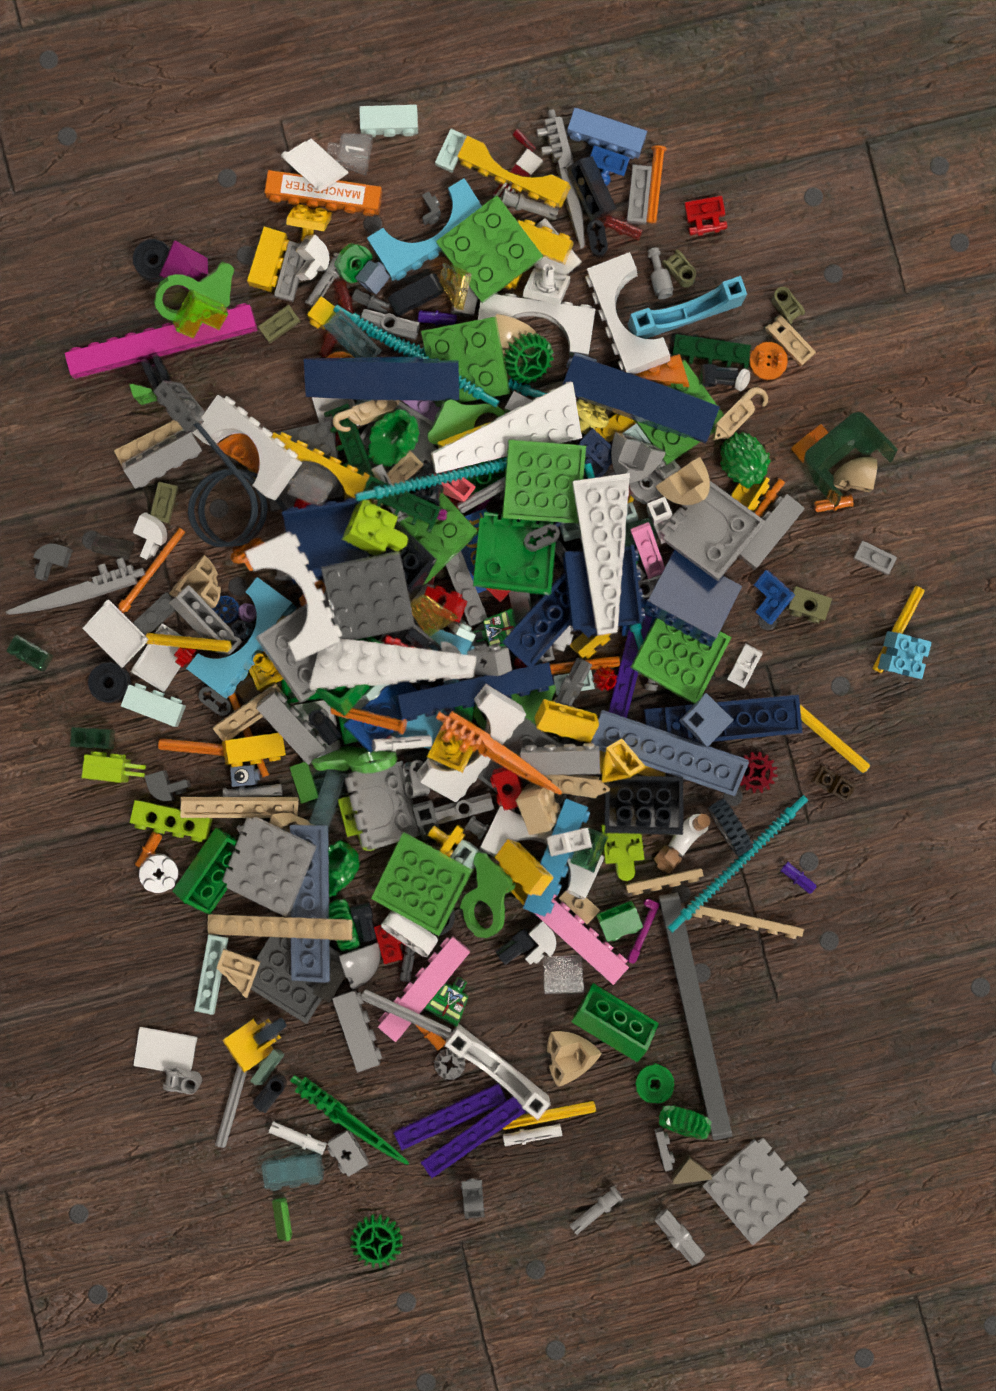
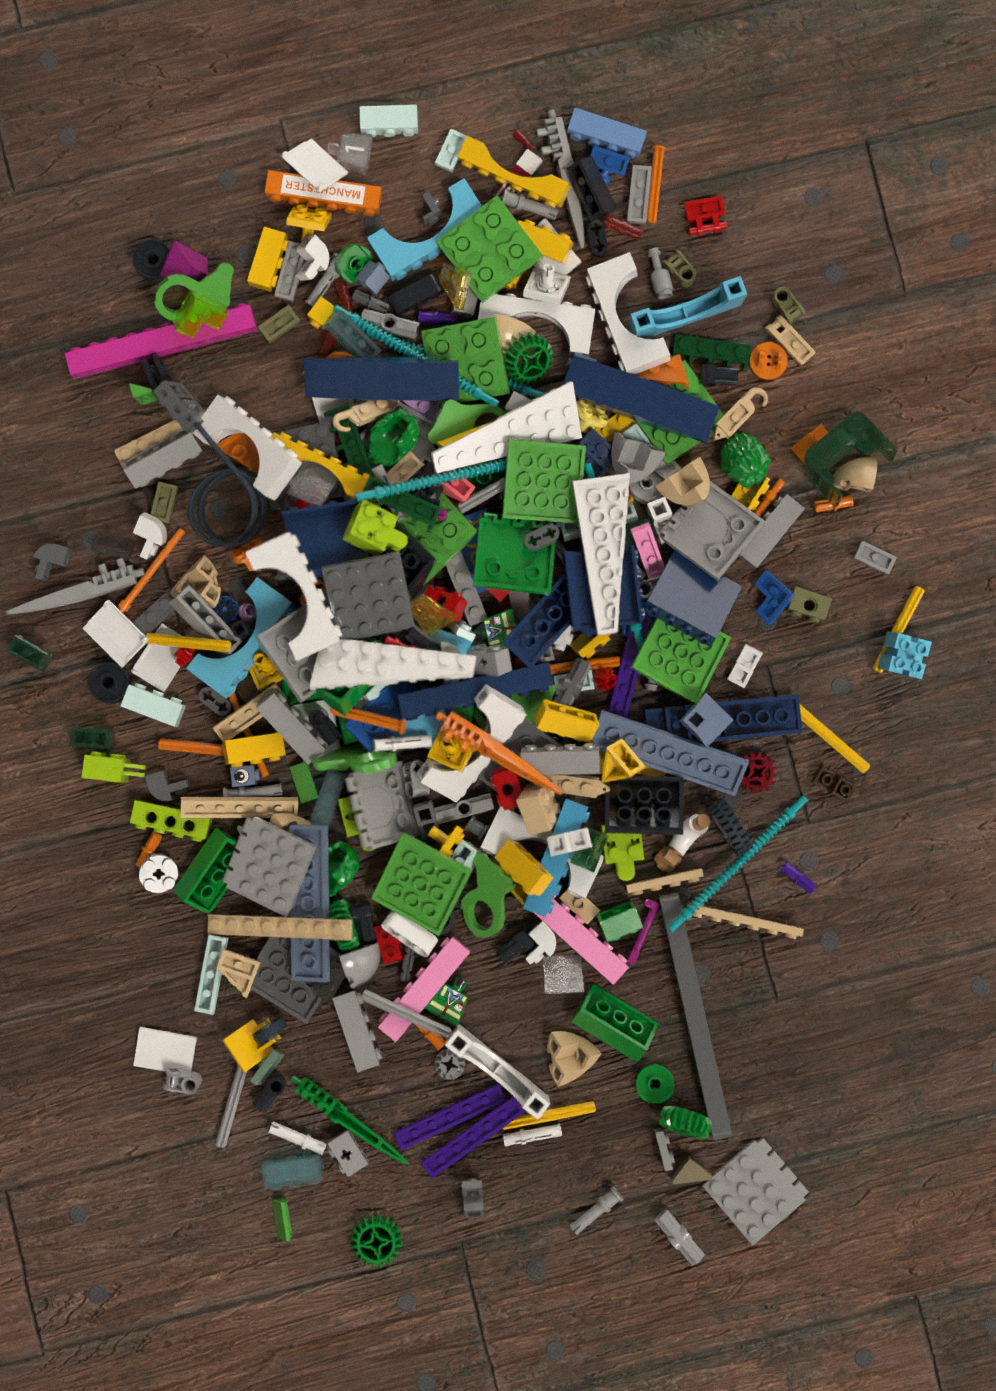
(742, 380): white piece -> none

